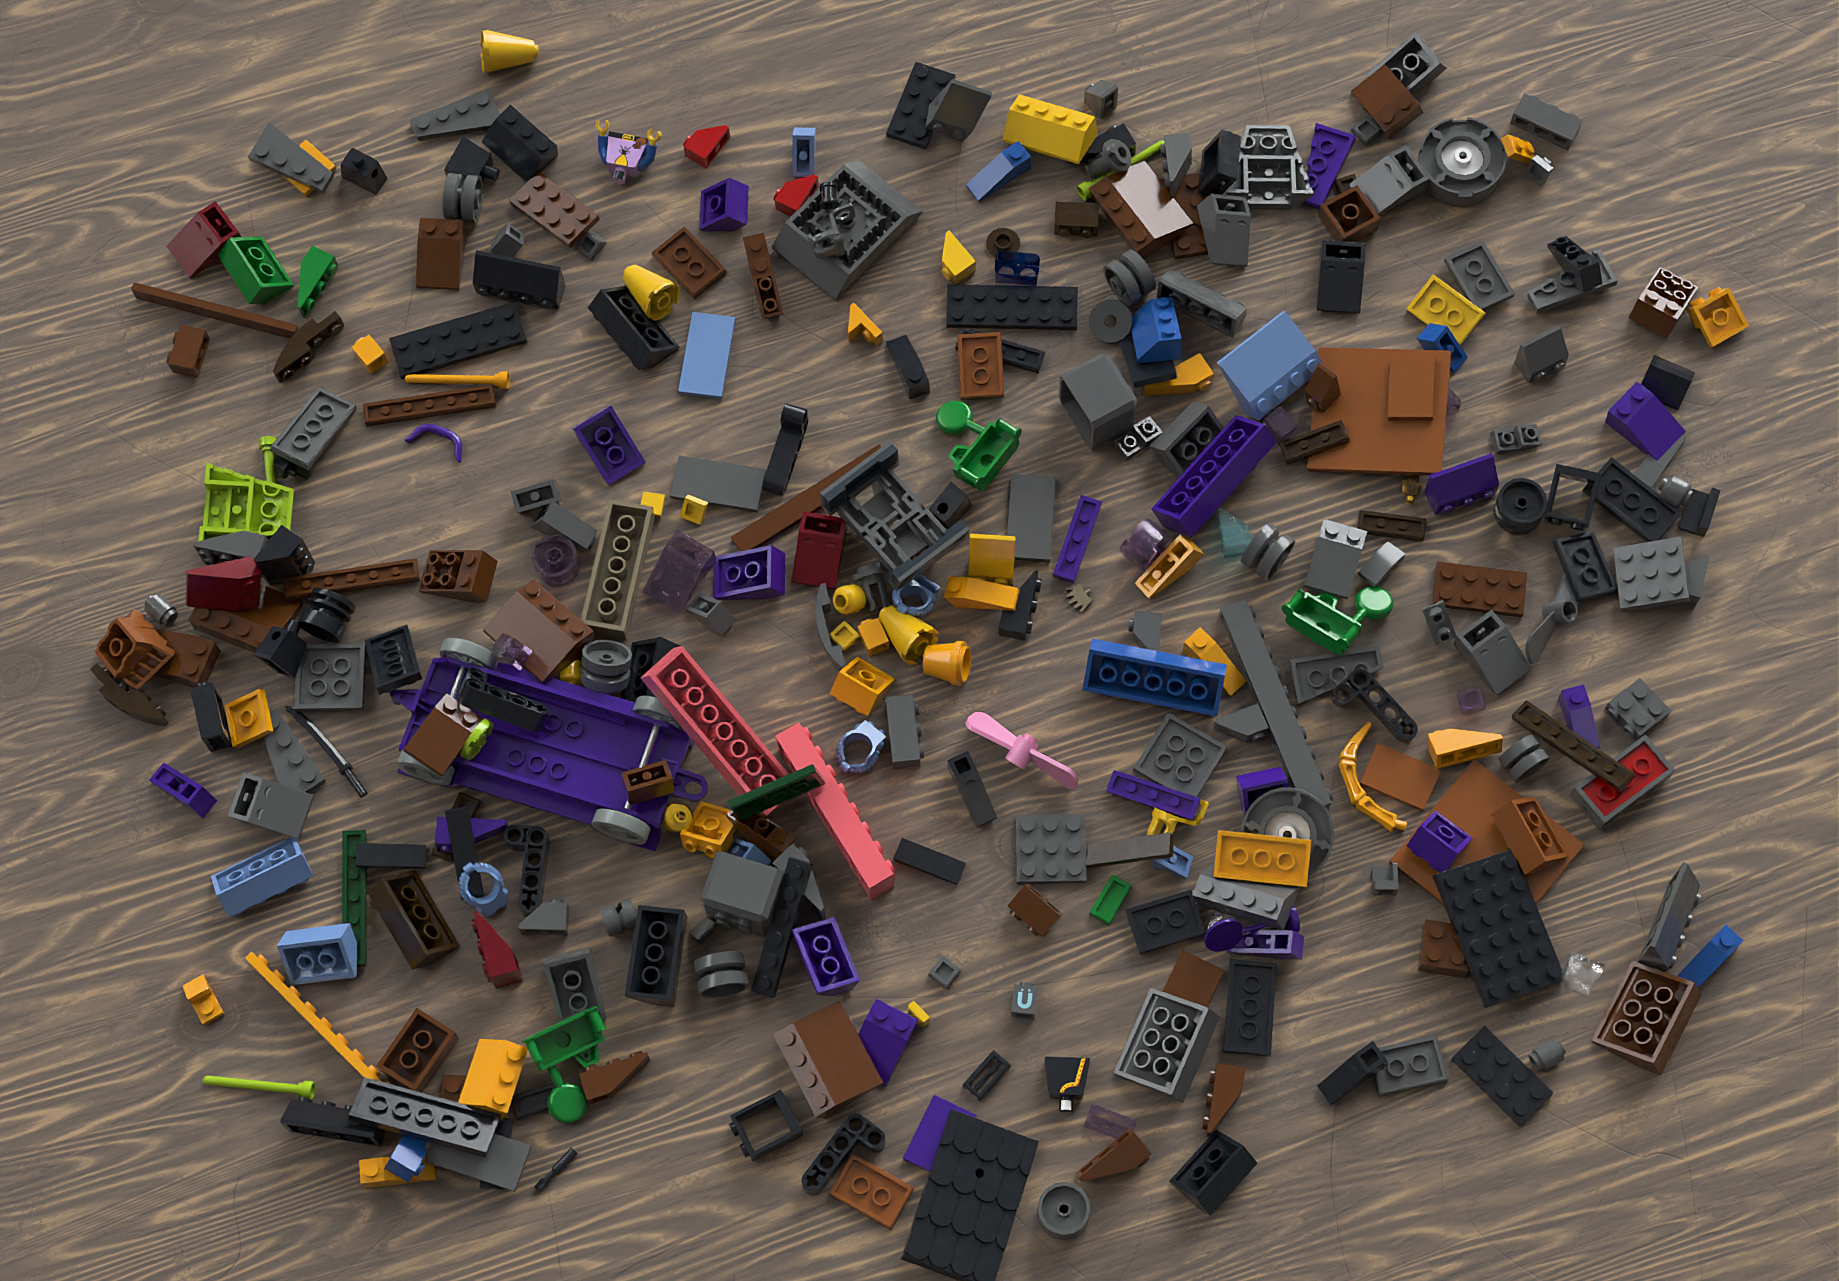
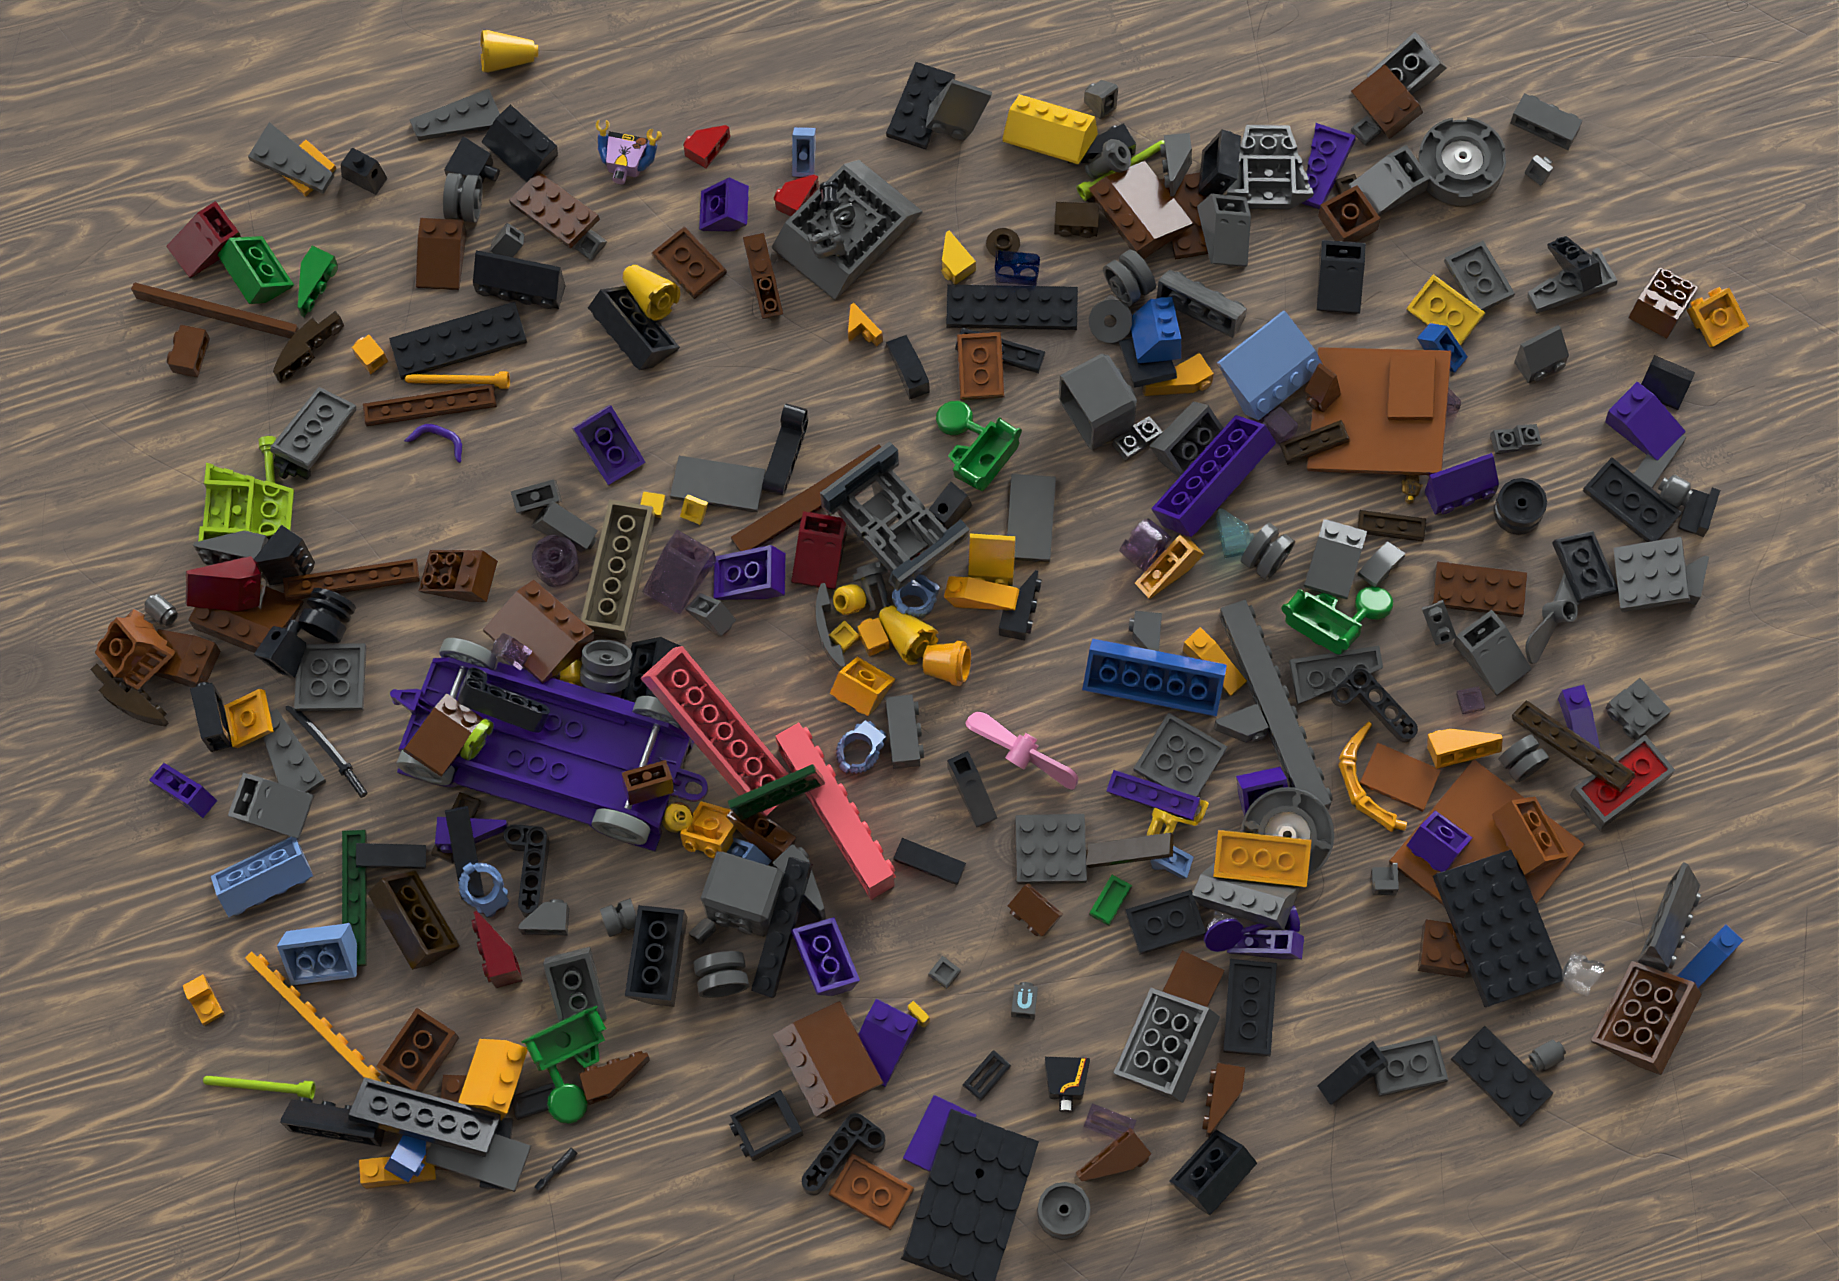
(393, 659): black plate -> none
(707, 355): medium blue tile -> none
(1000, 171): slope -> none
(1077, 539): dark purple plate -> none
(1079, 597): dark tan piece -> none
(1518, 149): light orange plate -> none
(1578, 475): black window -> none

